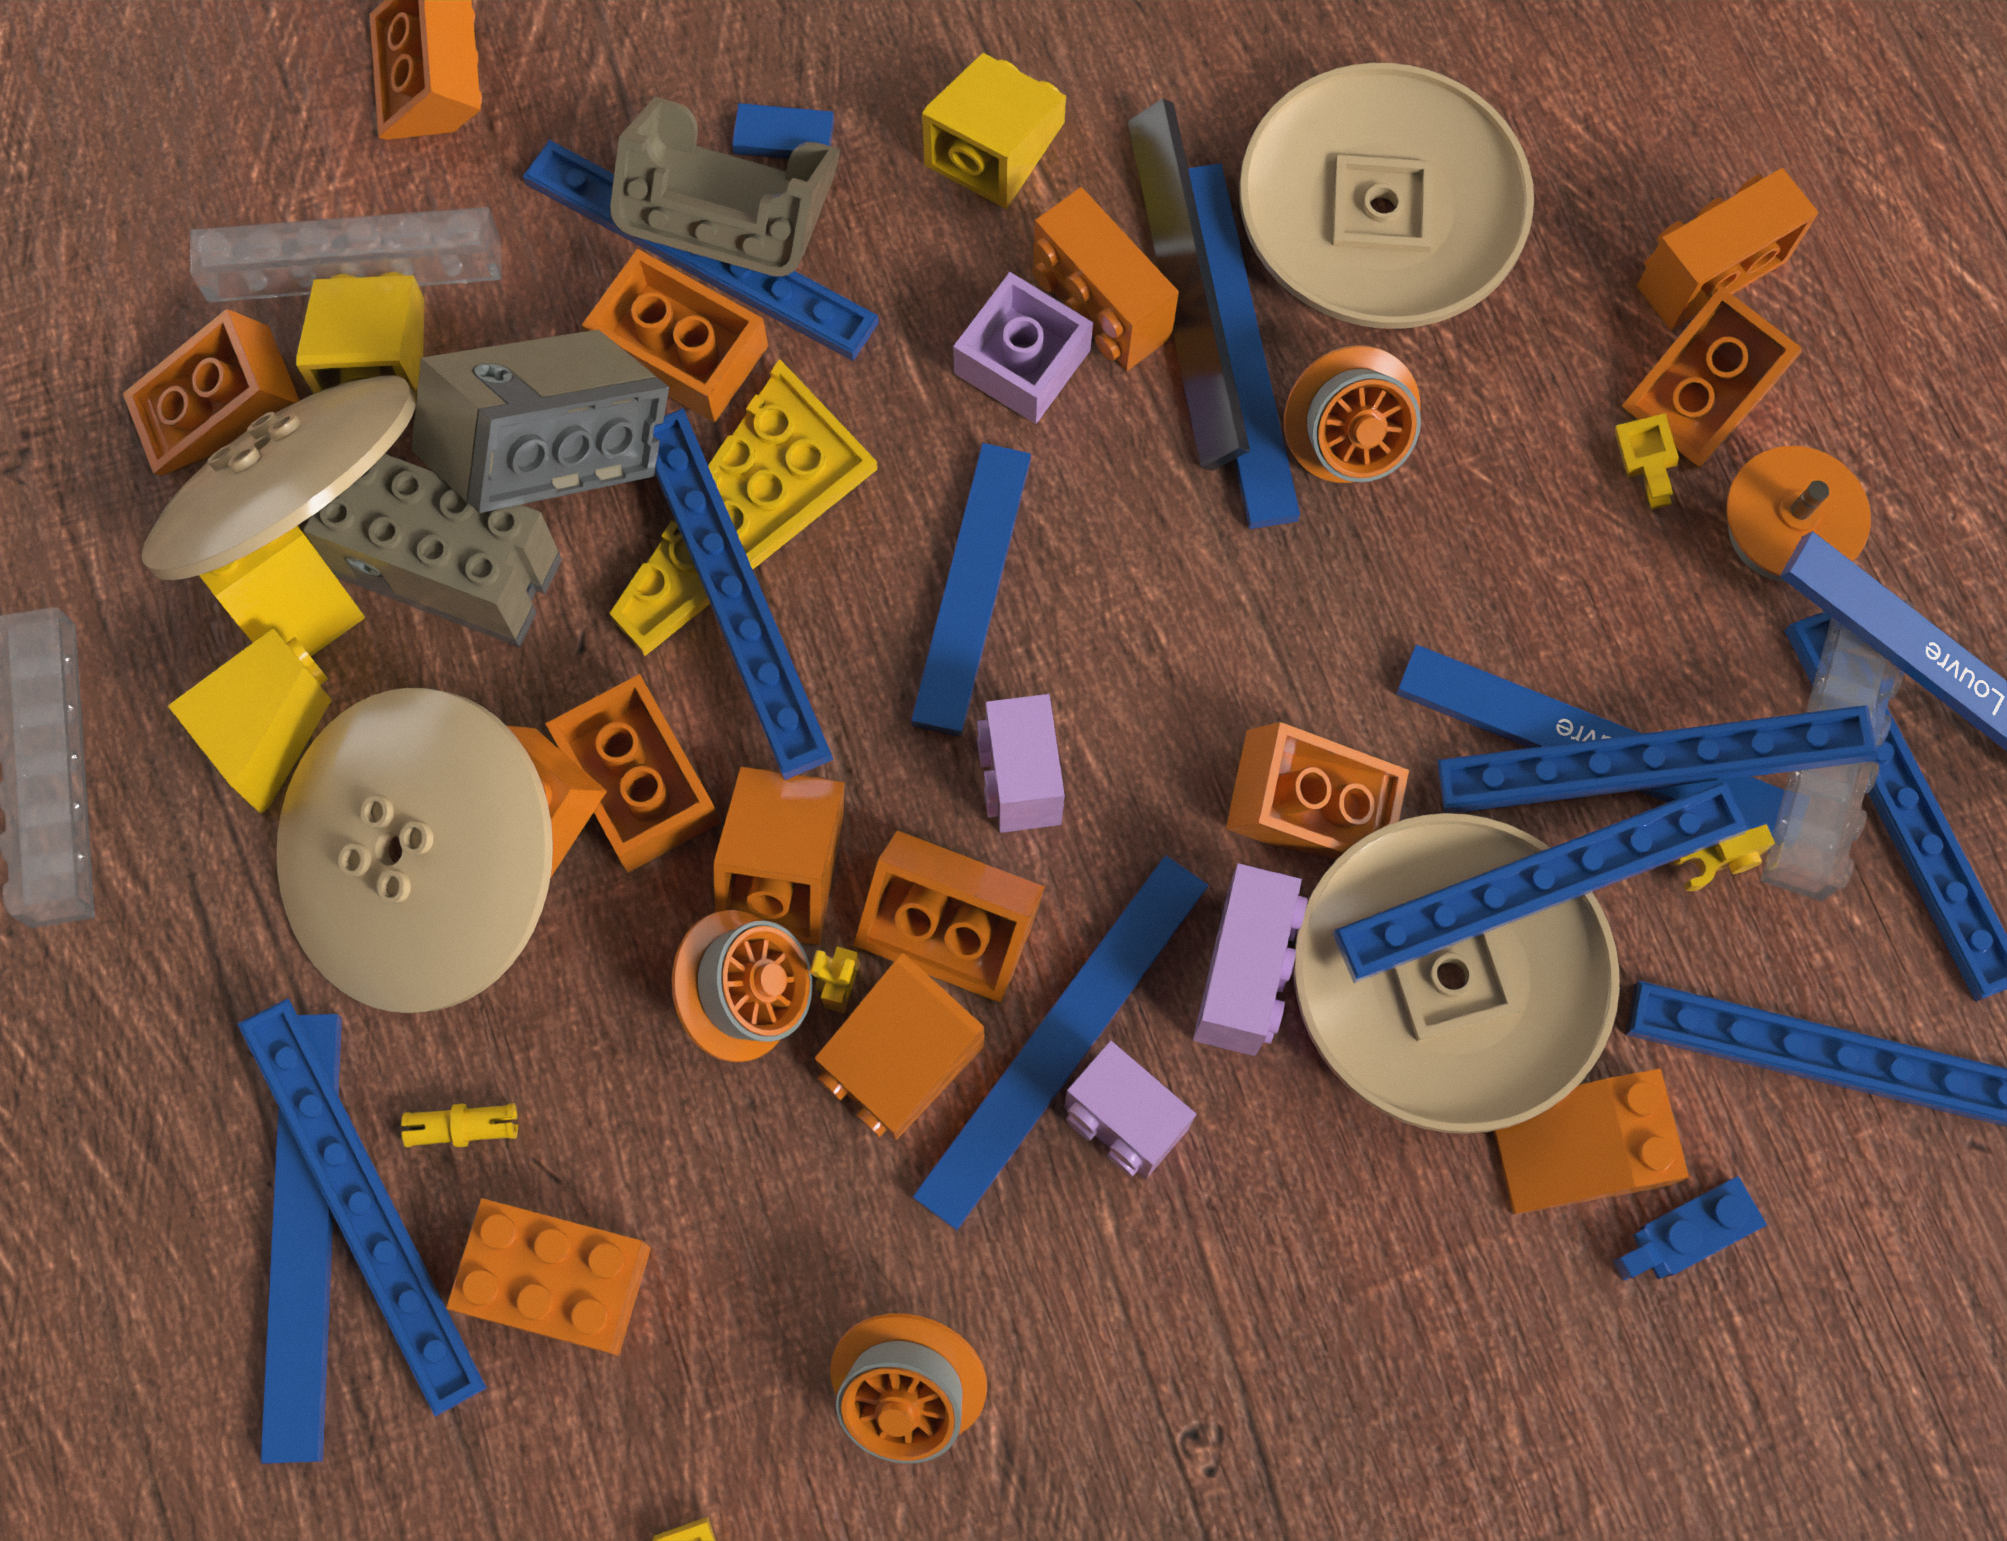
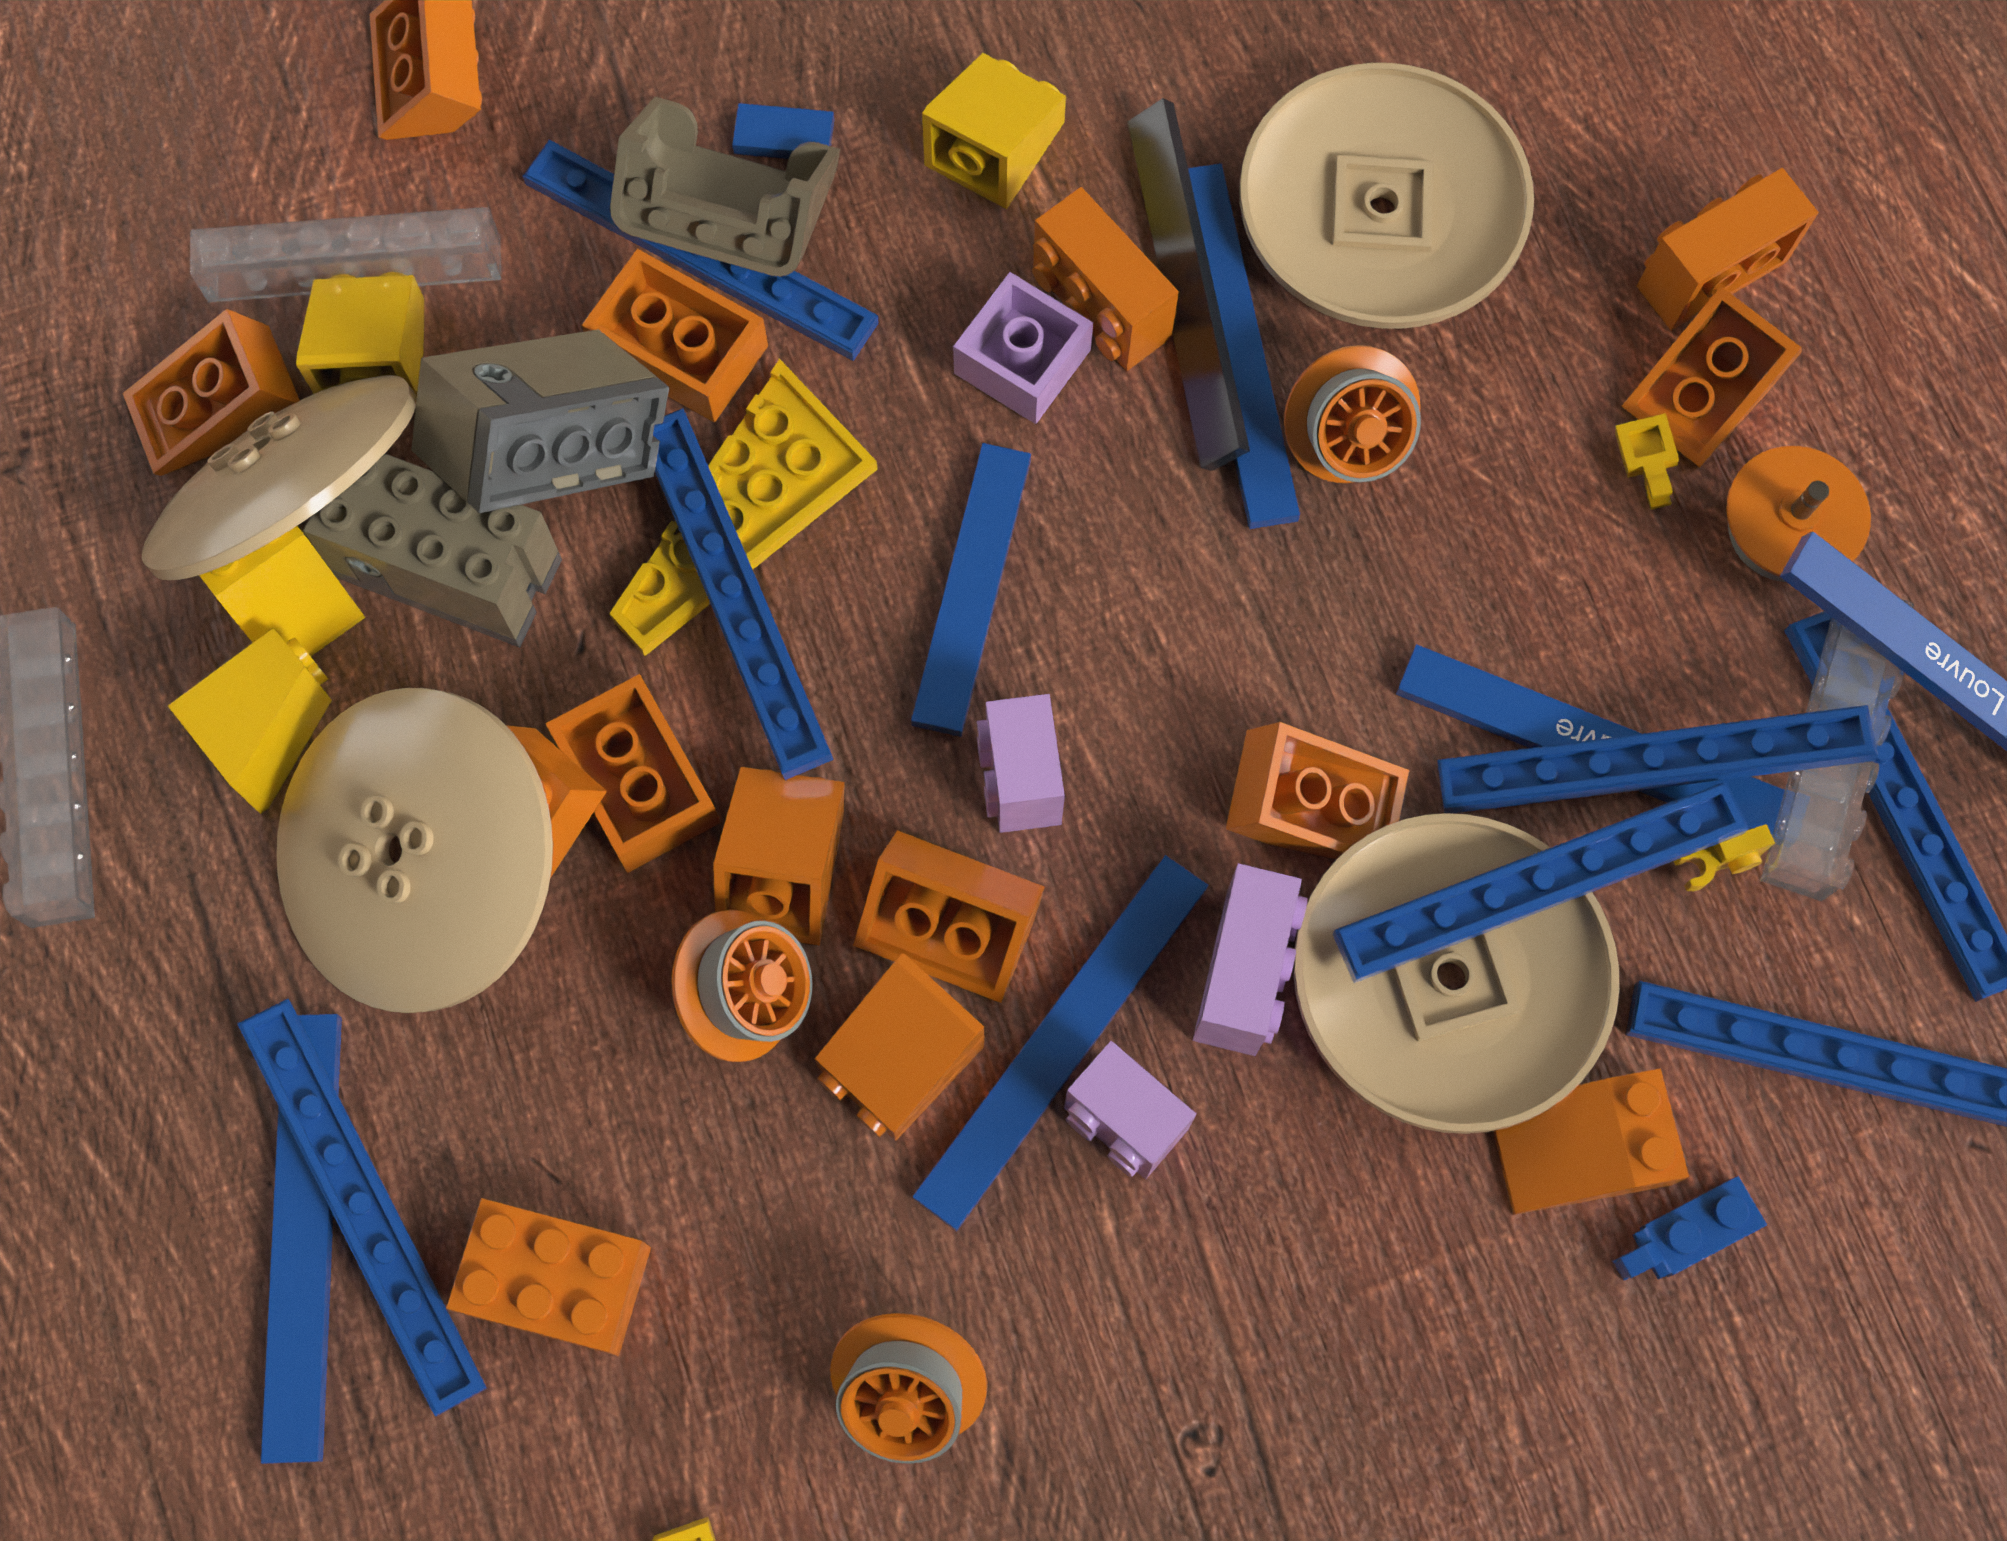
(459, 1125): yellow pin -> none
(835, 977): yellow plate -> none

